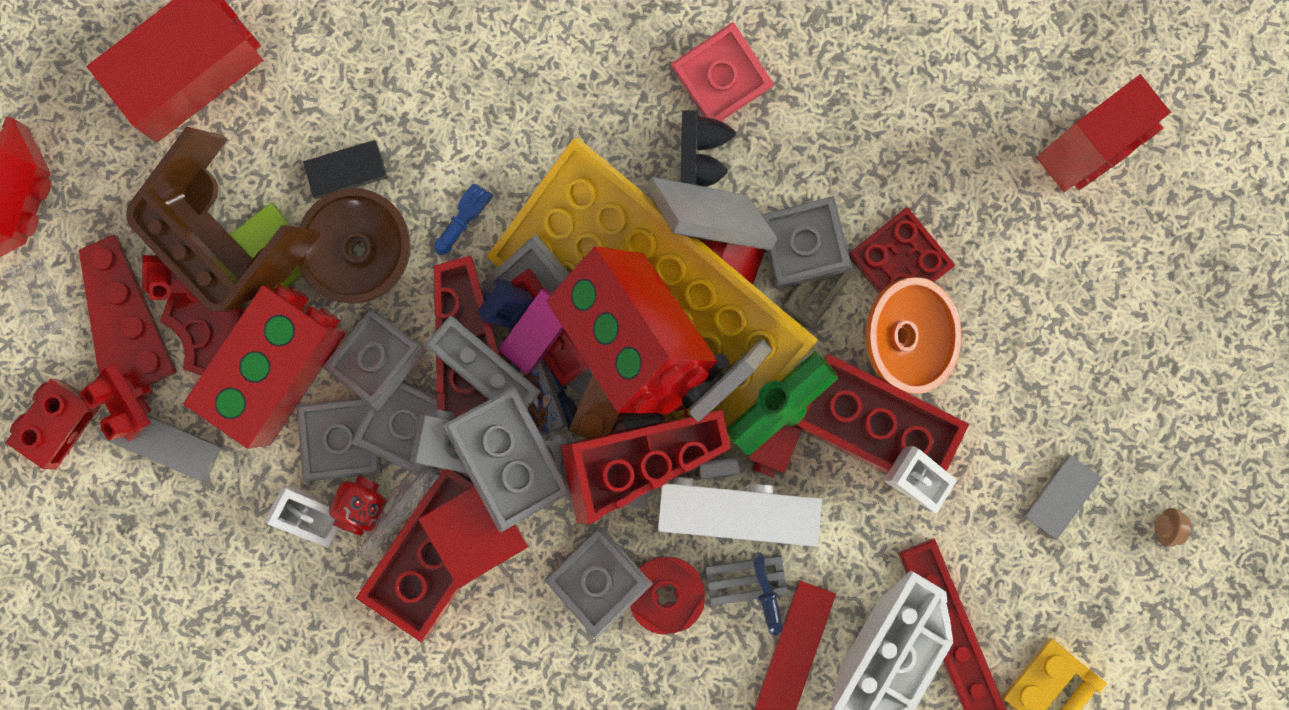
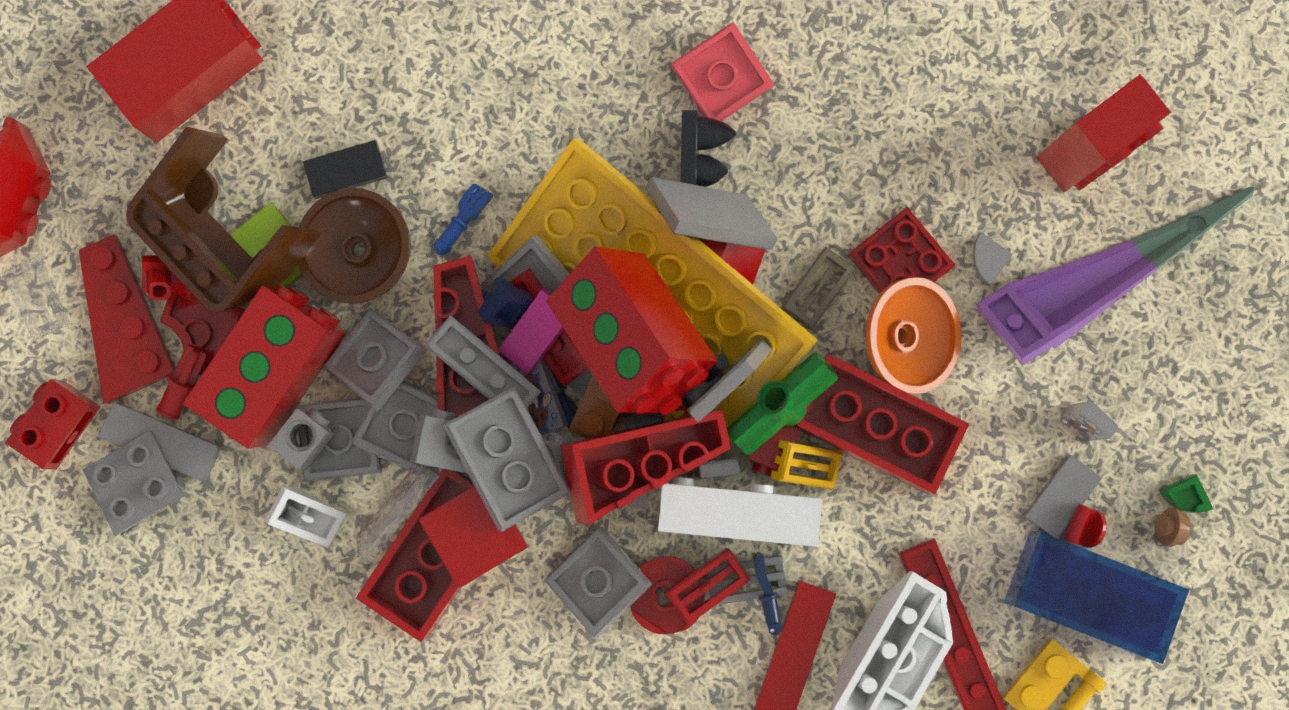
(123, 401): red hips -> none
(133, 483): none -> light grey hinge
(181, 382): none -> red axle
(285, 440): none -> light grey brick
(357, 506): red head -> none
(679, 605): none -> red tile
(787, 460): none -> yellow tile
(807, 243): light grey tile -> none
(920, 478): white slope -> none
(989, 258): none -> light grey tile
(1059, 302): none -> medium lavender plate
(1086, 527): none -> red plate
(1090, 421): none -> light grey tile
(1096, 596): none -> clear blue brick
(1187, 495): none -> green tile

